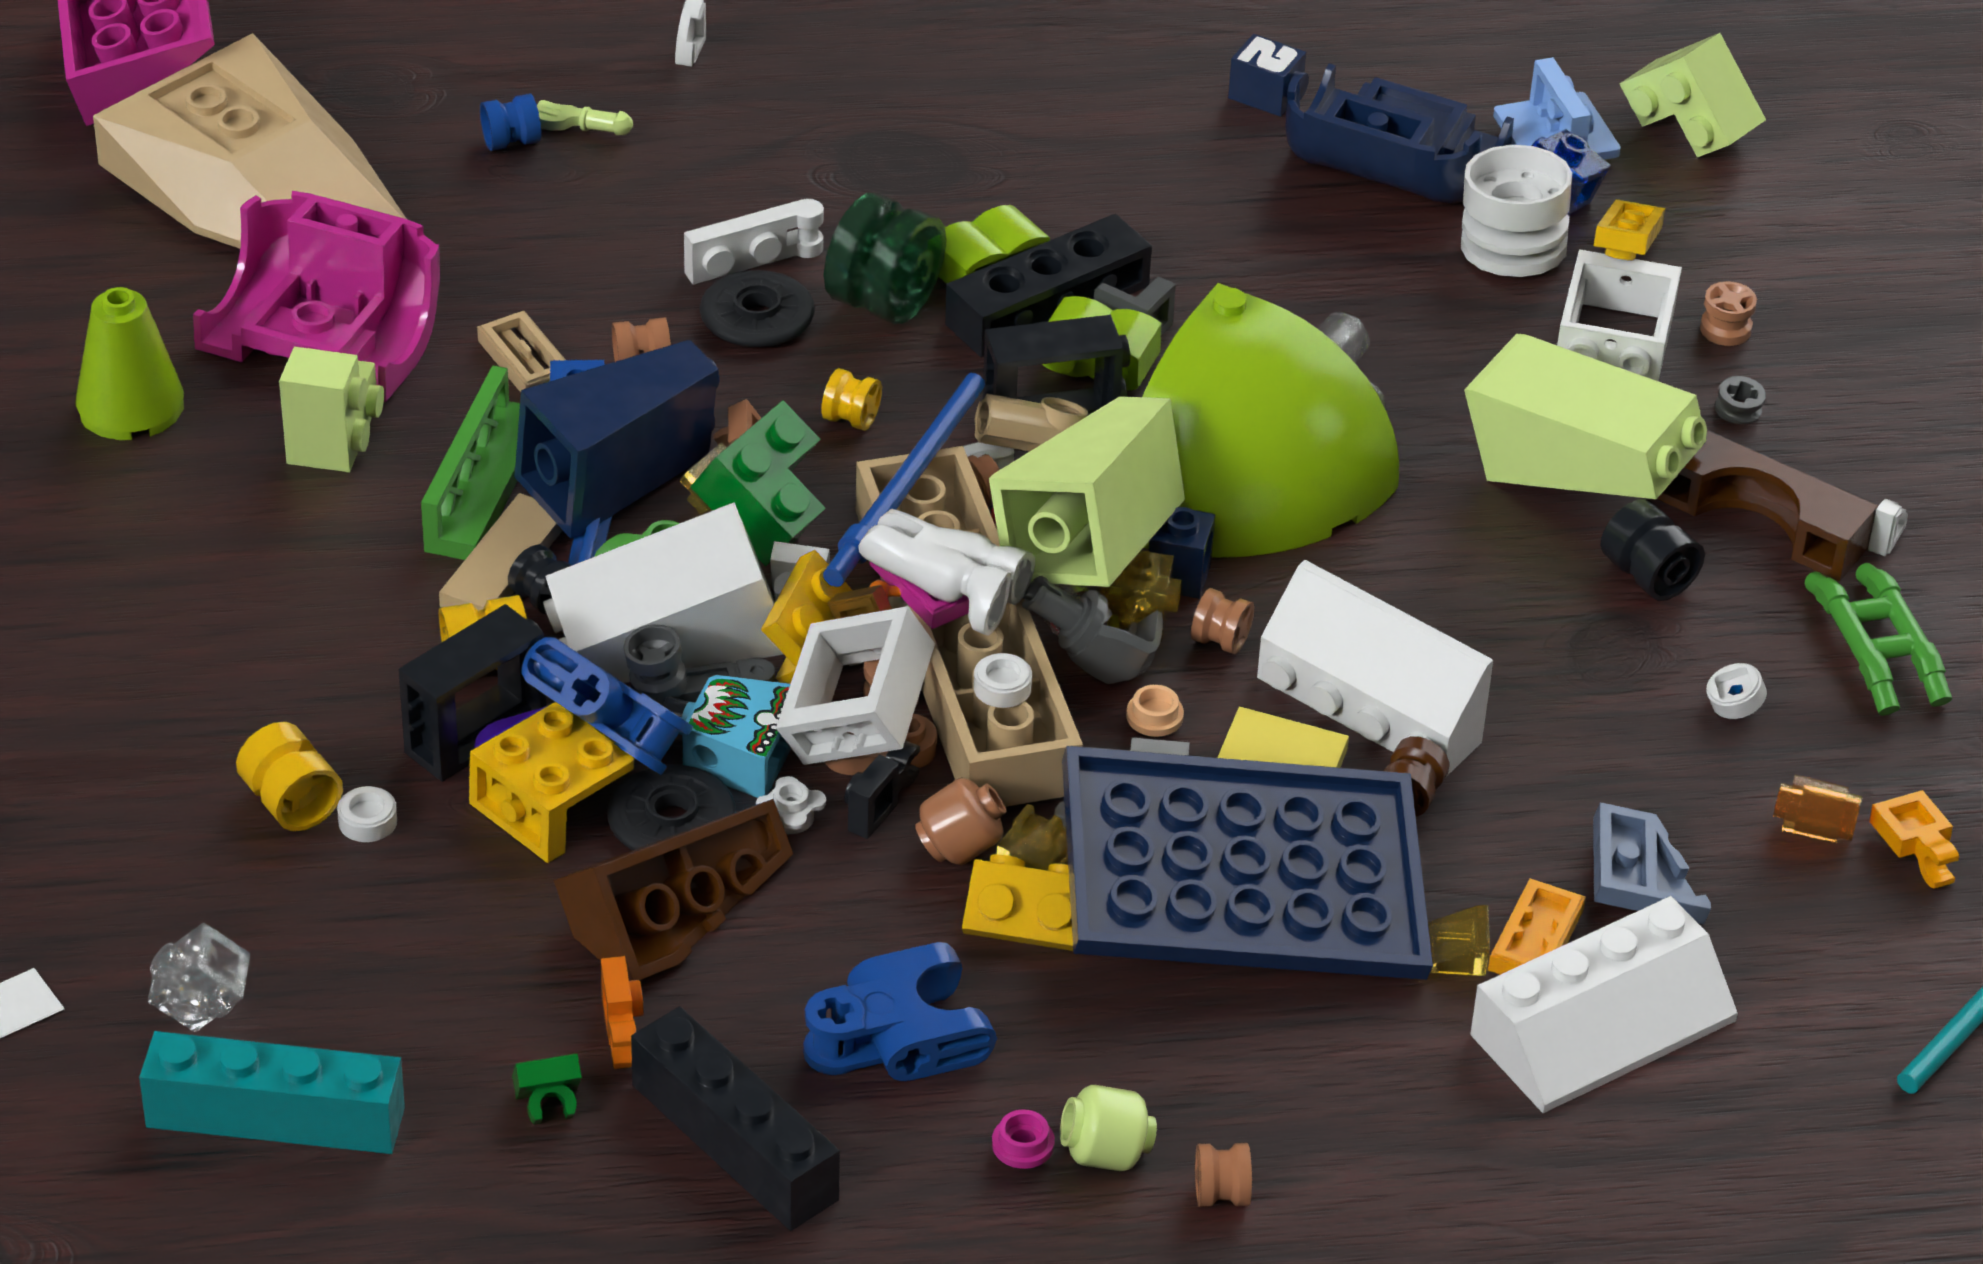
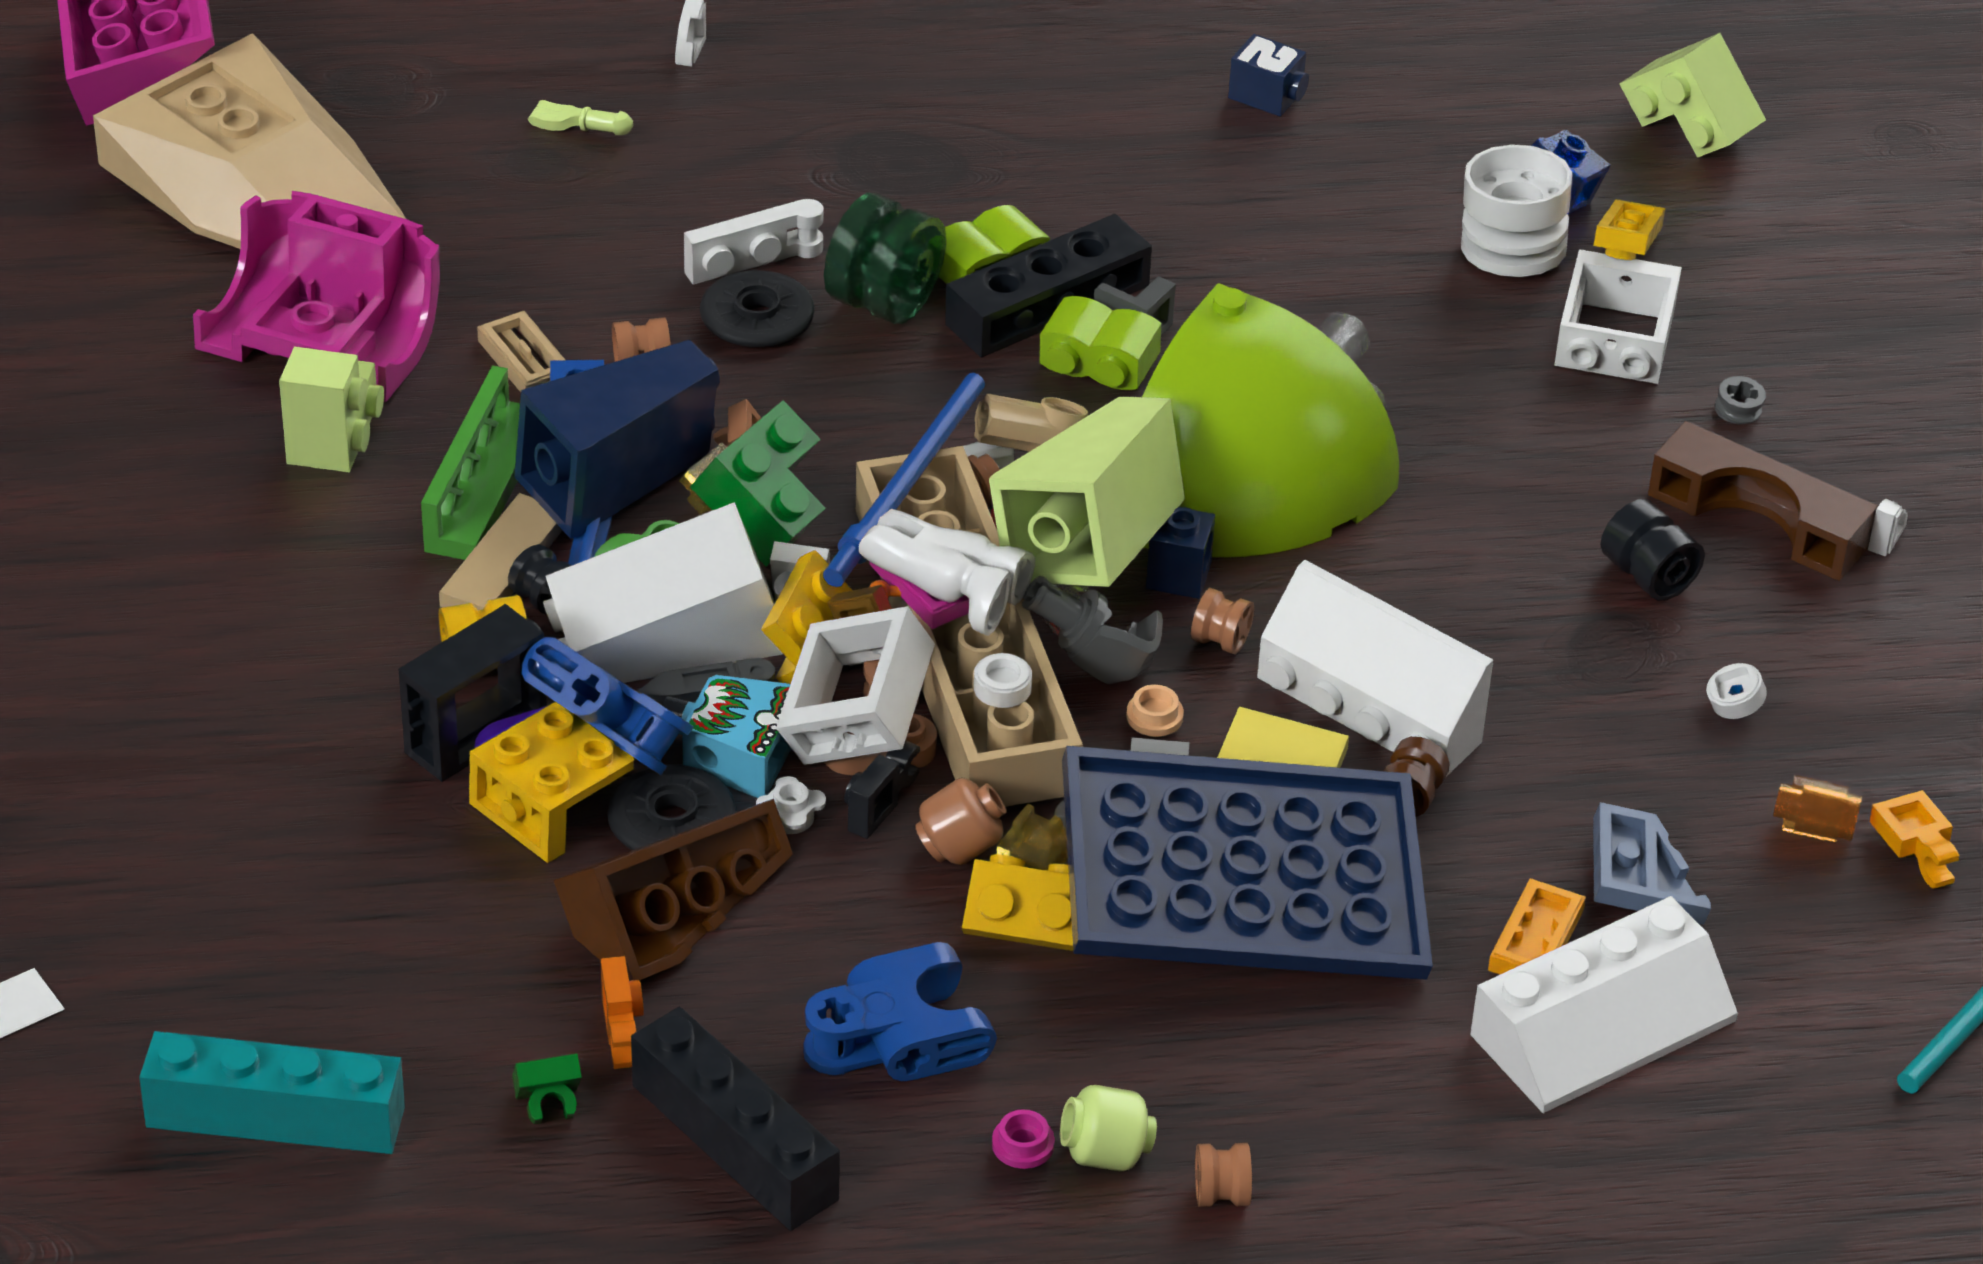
(126, 370): lime cone -> none
(198, 977): clear brick -> none
(289, 776): yellow wheel -> none
(367, 814): white tile -> none
(510, 122): blue wheel -> none
(655, 662): dark grey wheel -> none
(851, 399): yellow wheel -> none
(1058, 342): black window -> none
(1143, 586): clear yellow brick -> none
(1389, 135): dark blue piece -> none
(1461, 942): clear yellow slope -> none
(1555, 108): light blue bracket -> none
(1580, 422): yellowish green slope -> none
(1728, 313): nougat wheel -> none
(1873, 652): bright green piece -> none

